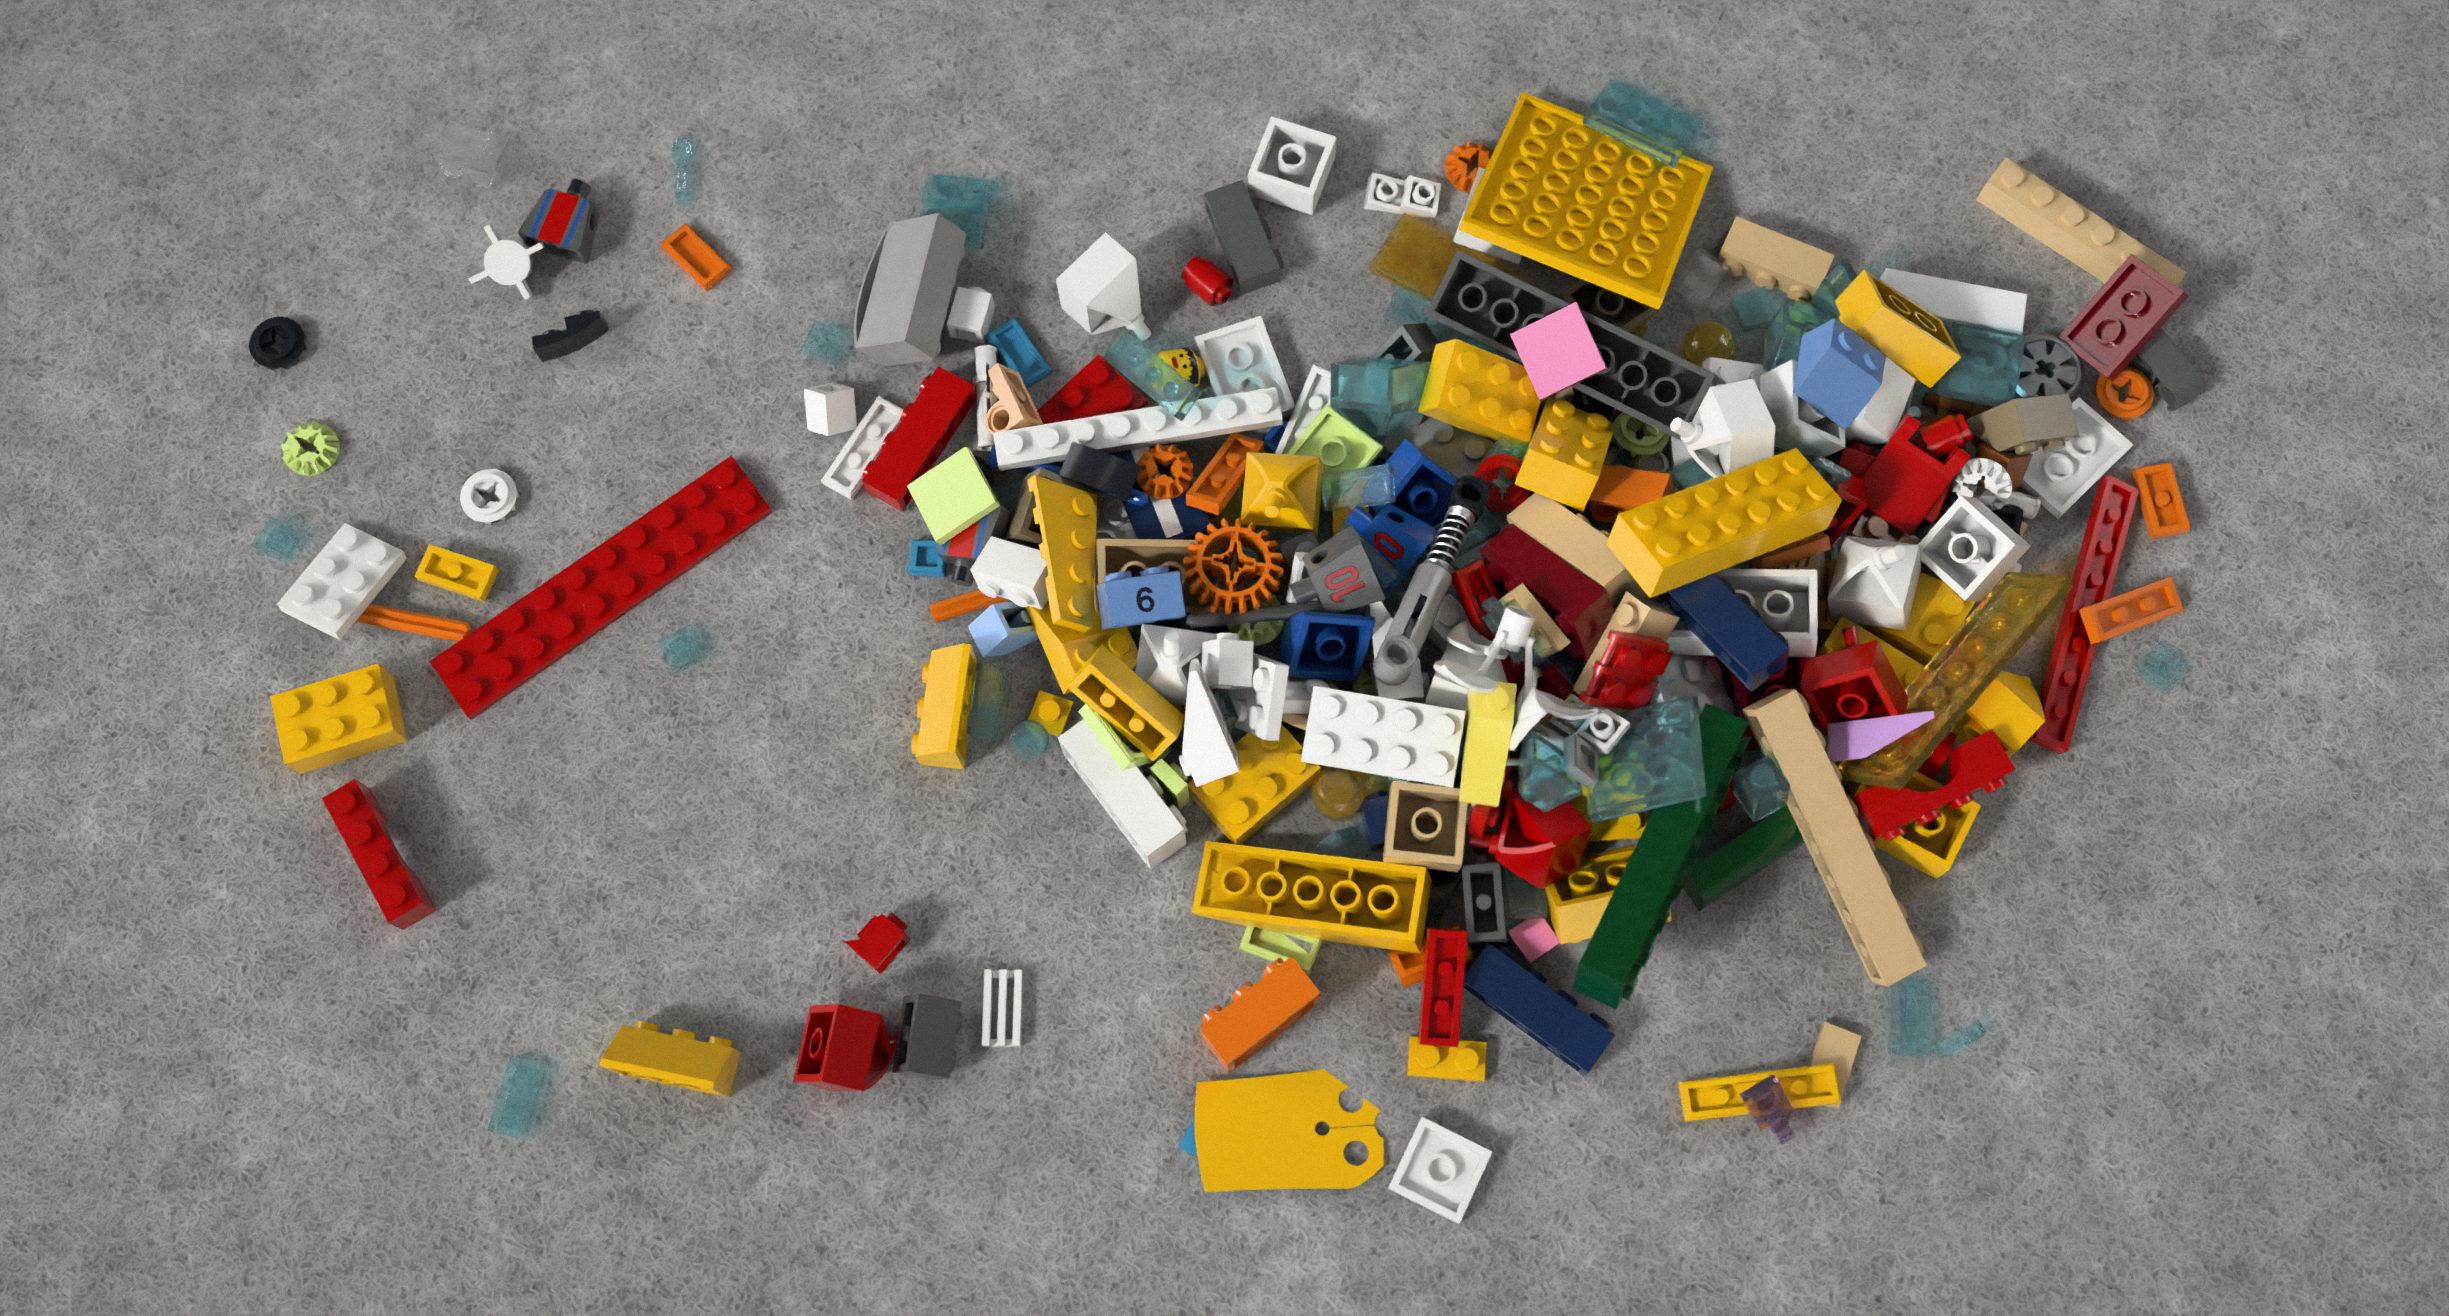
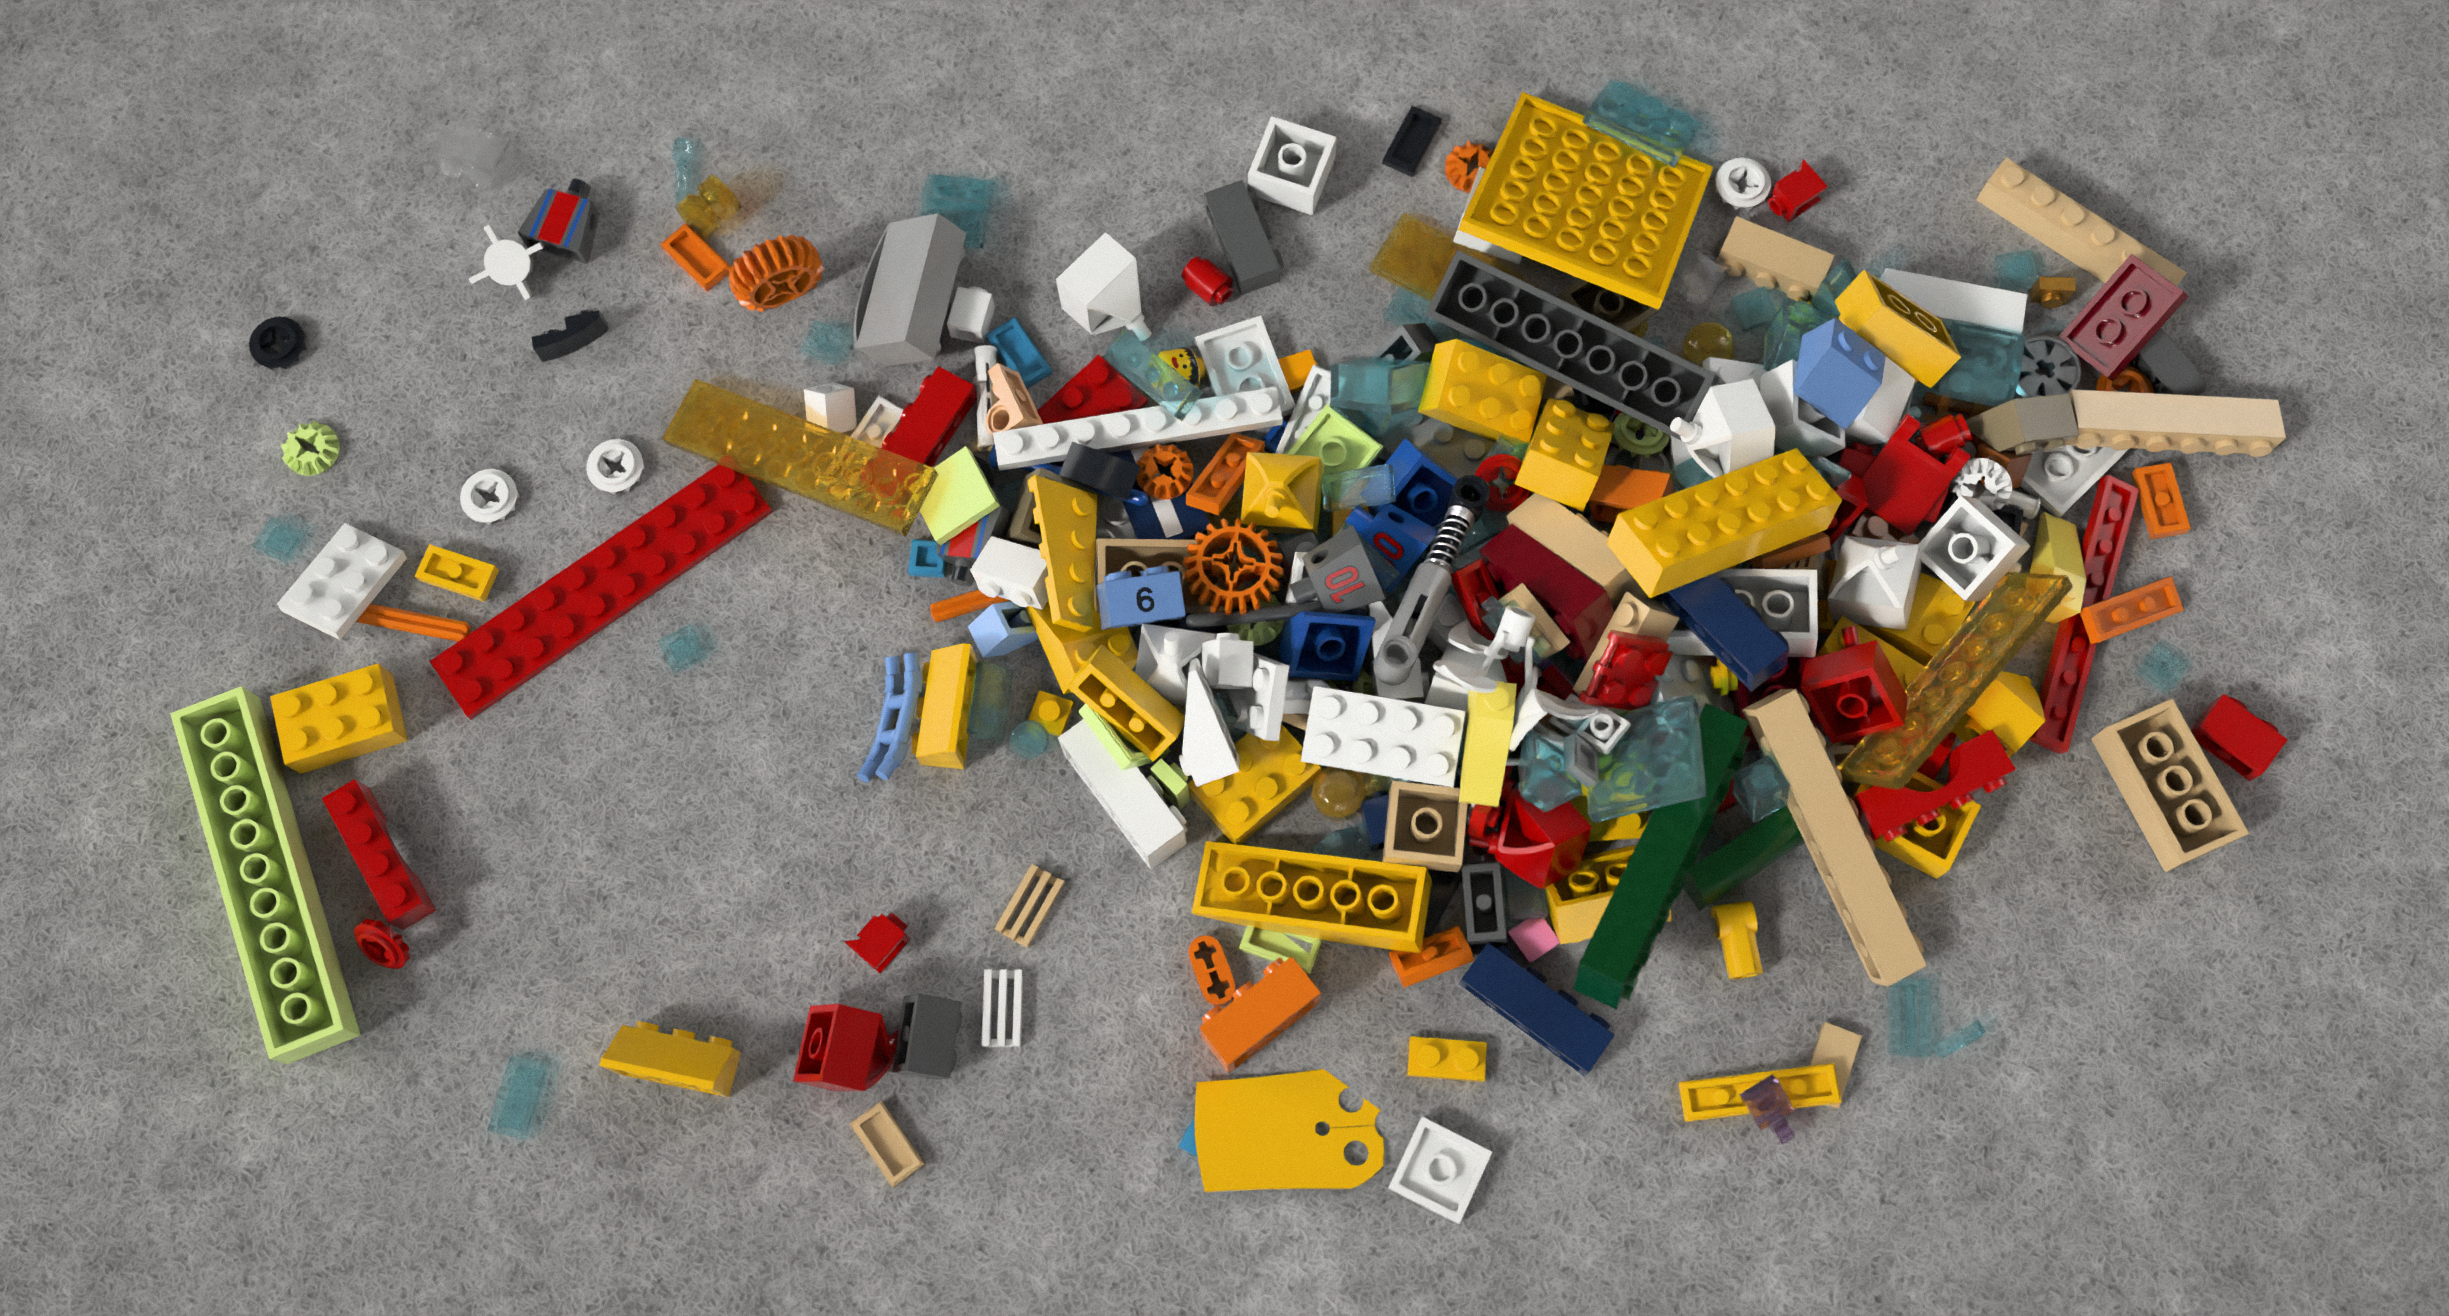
(264, 876): none -> yellowish green brick
(381, 944): none -> red gear
(613, 451): none -> white gear
(708, 206): none -> clear yellow wheel
(775, 272): none -> orange gear
(801, 457): none -> clear yellow plate
(881, 758): none -> medium blue piece
(887, 1144): none -> tan tile
(1045, 878): none -> tan tile
(1220, 967): none -> orange beam
(1296, 369): none -> light orange tile
(1412, 141): none -> black tile
(1412, 196): white slope -> none
(1442, 987): red plate -> none
(1558, 351): bright pink tile -> none
(1722, 678): none -> yellow plate
(1737, 933): none -> yellow piece
(1756, 177): none -> white gear
(1796, 192): none -> red window
(1864, 737): lavender sticker -> none
(2015, 270): none -> clear light blue plate
(2052, 291): none -> pearl gold plate
(2059, 553): none -> light yellow slope
(2169, 785): none -> tan brick
(2176, 422): none -> tan brick
(2238, 737): none -> red brick

